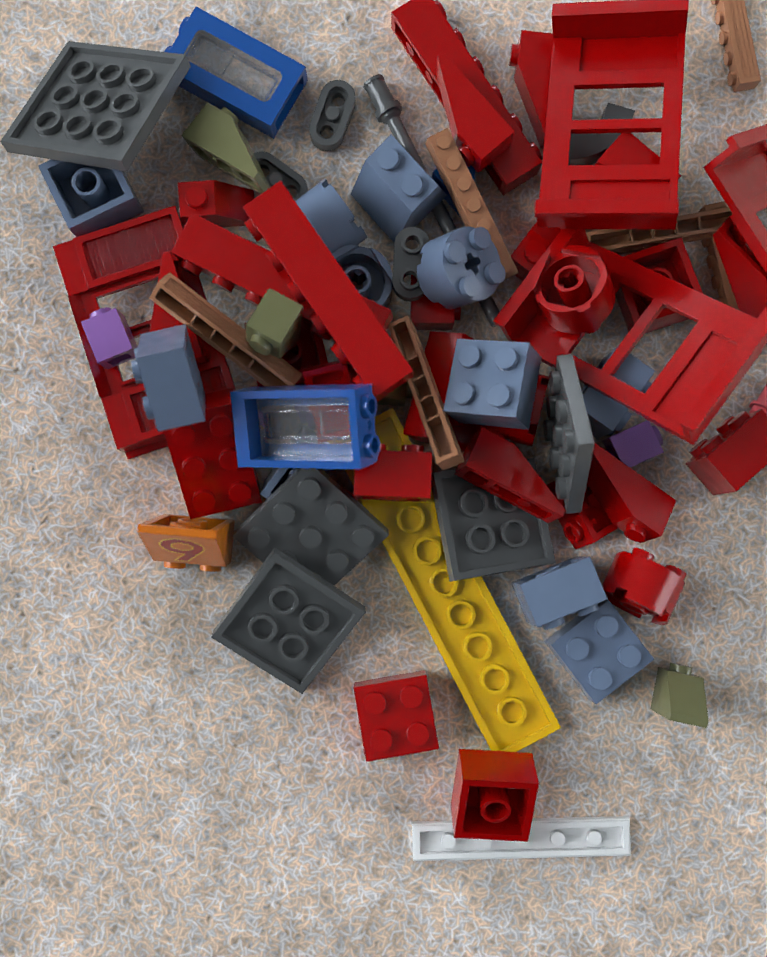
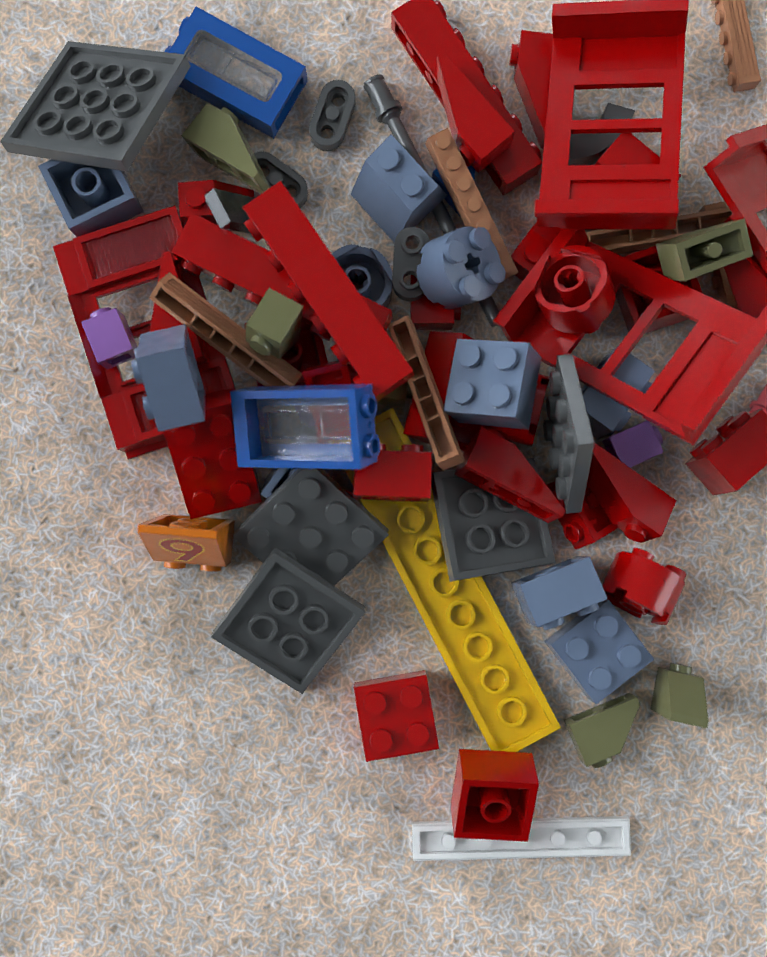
(228, 209): none -> black tile
(330, 216): sand blue brick -> none
(602, 729): none -> olive slope
(704, 250): none -> olive slope

